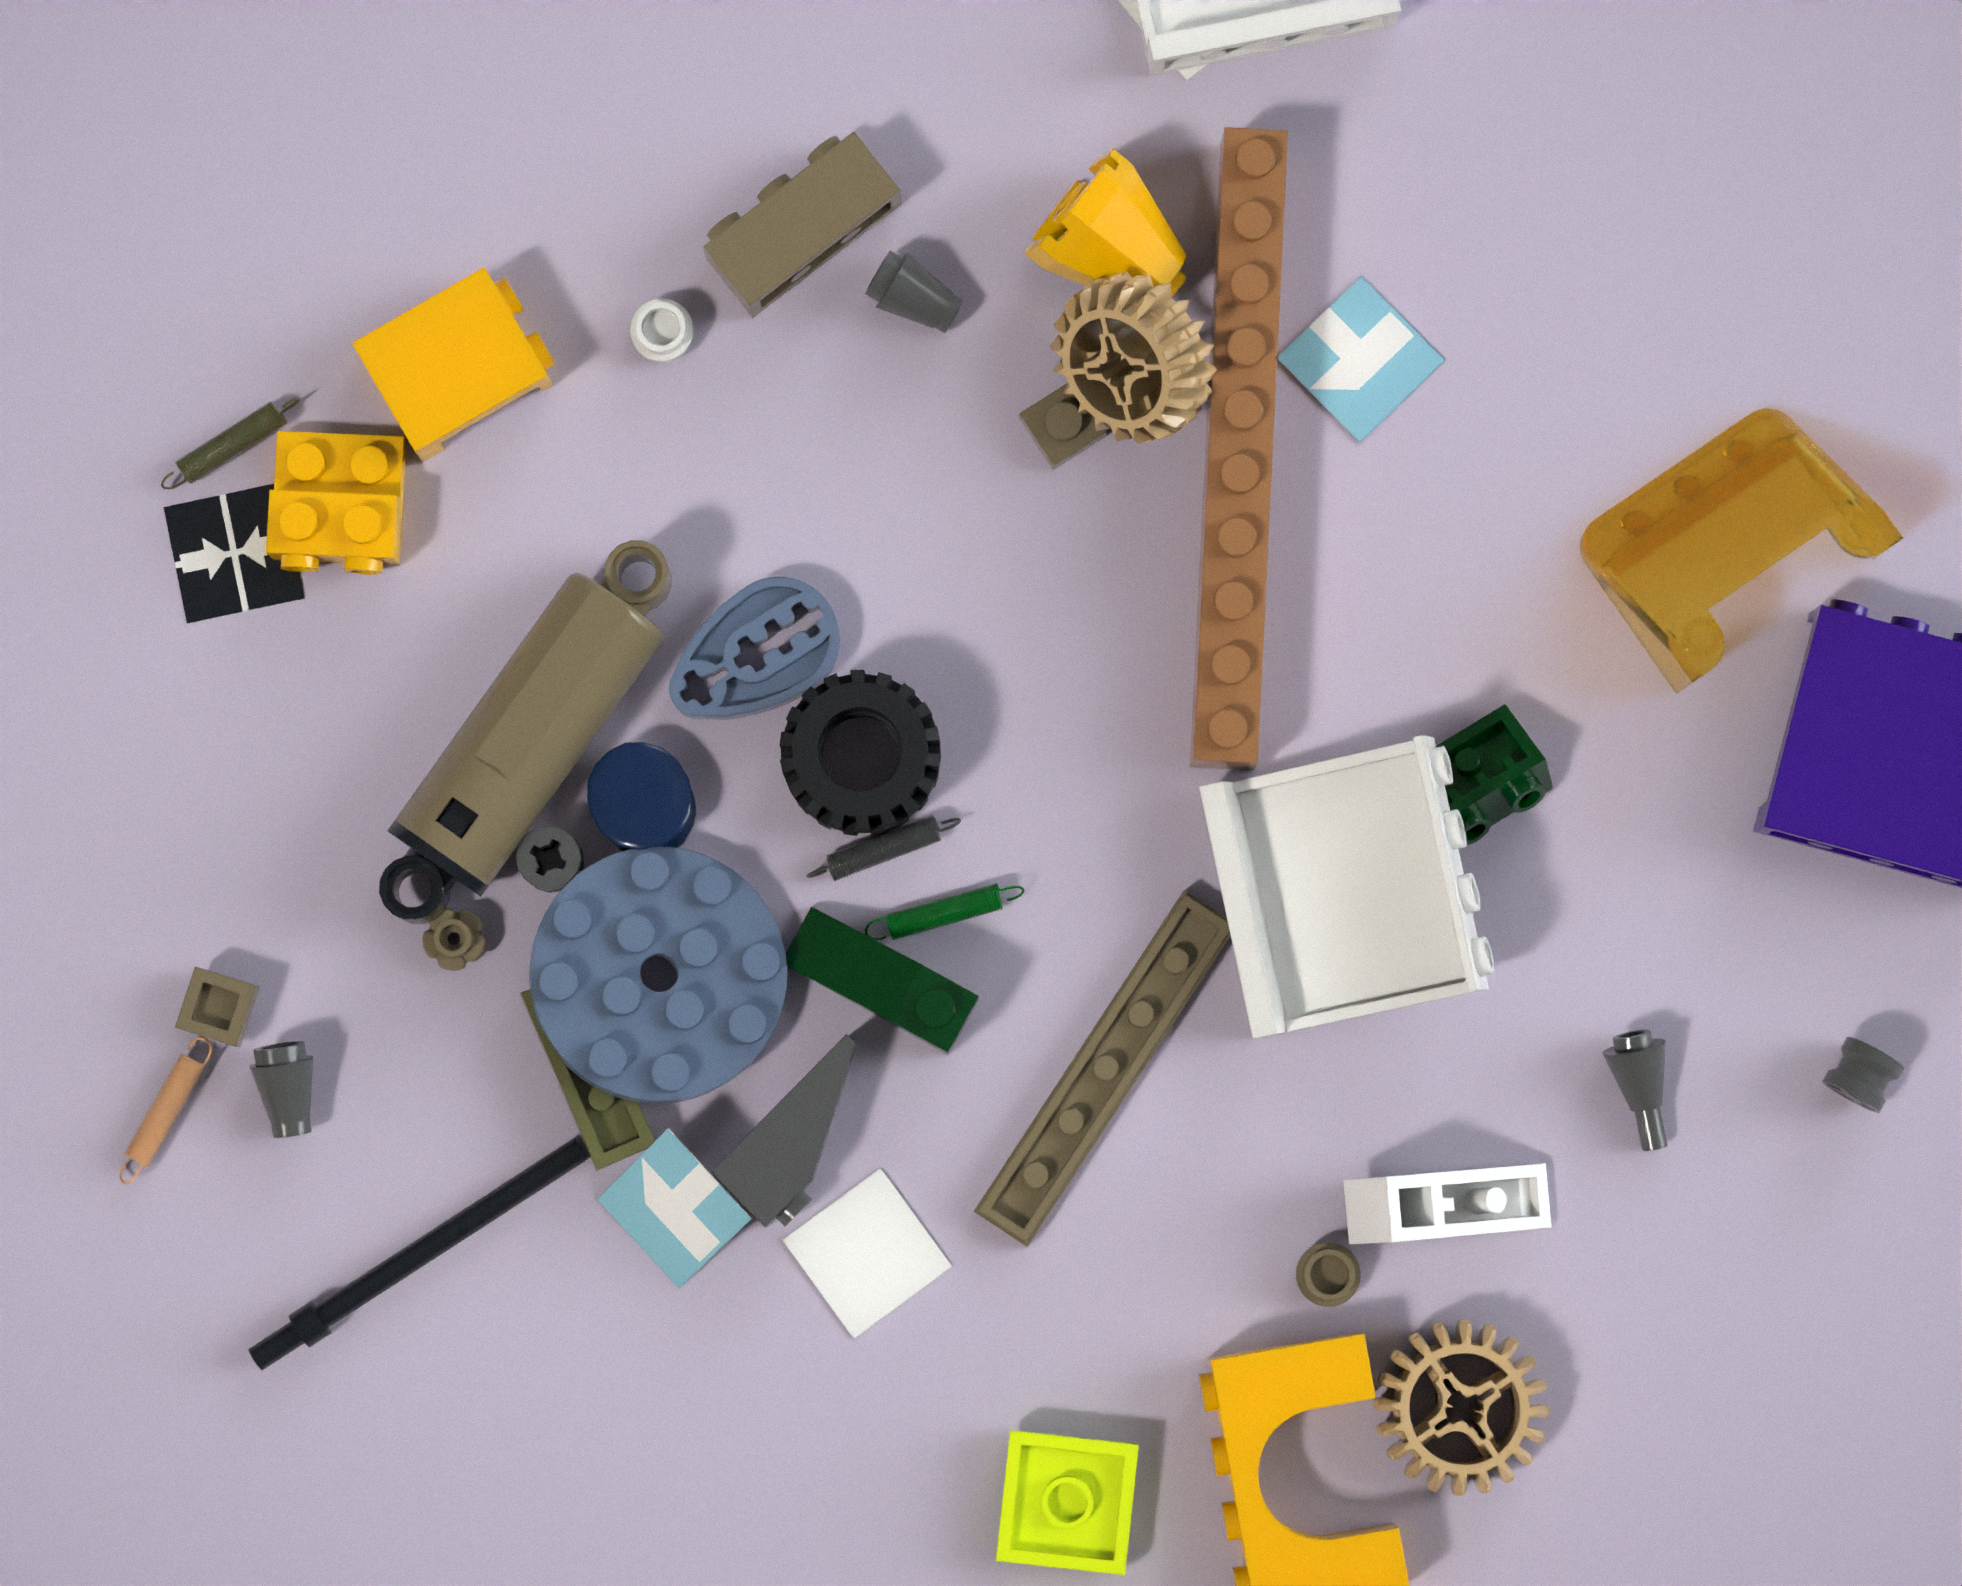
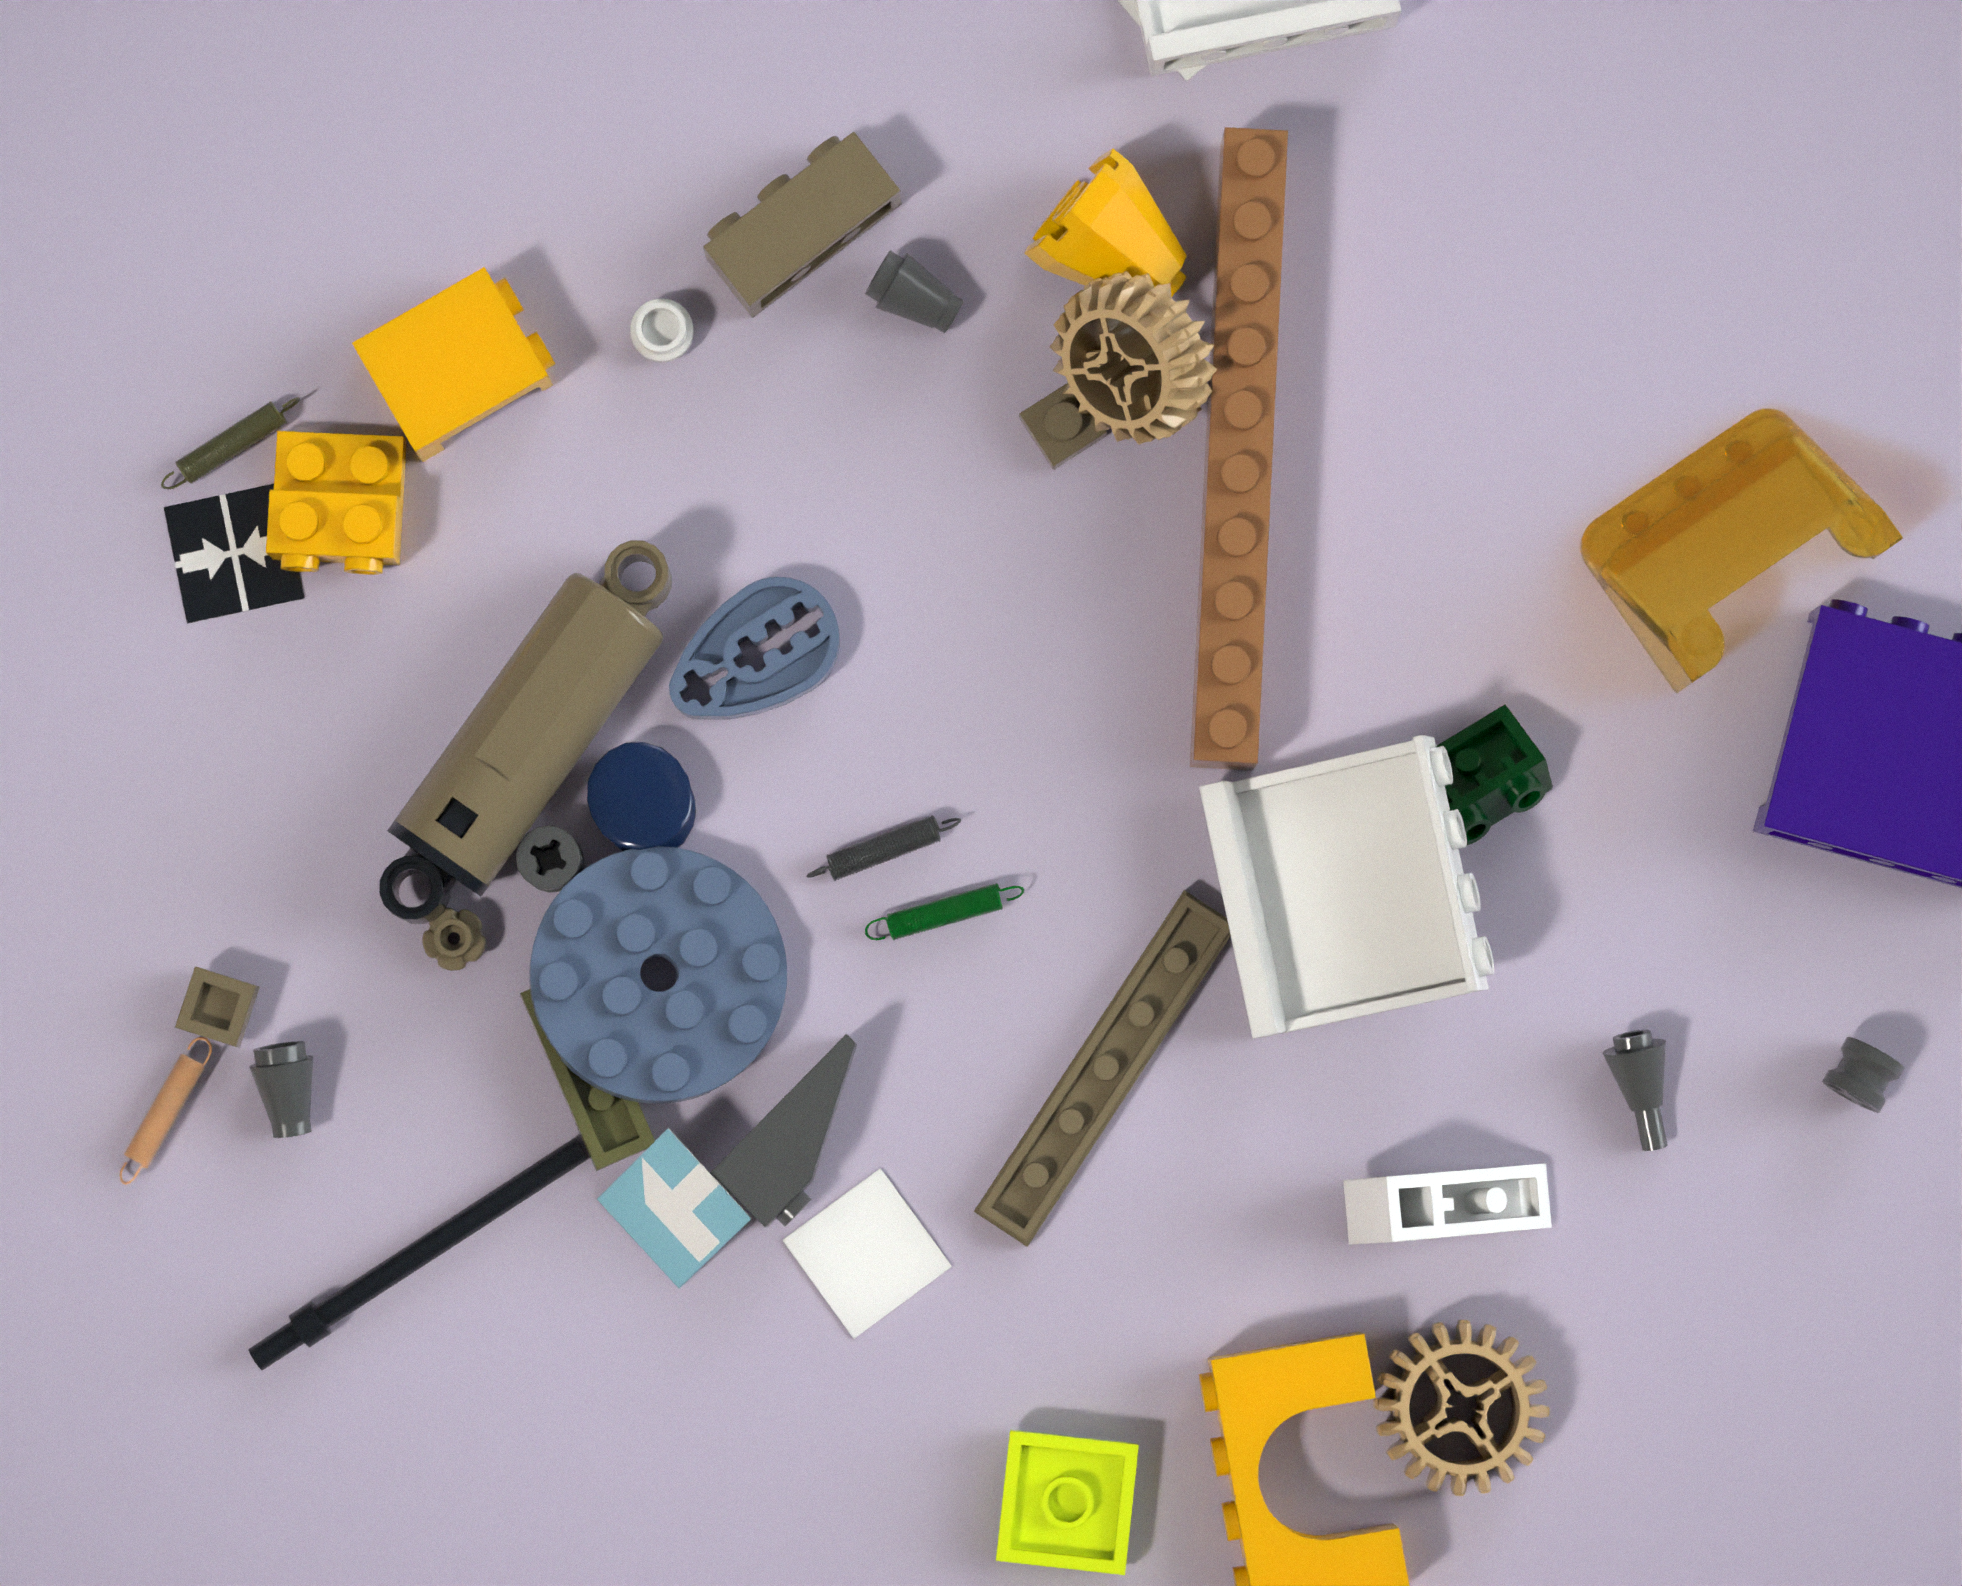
(845, 699): black tyre -> none
(881, 980): dark green slope -> none
(1328, 1274): dark tan plate -> none
(1360, 359): medium azure sticker -> none

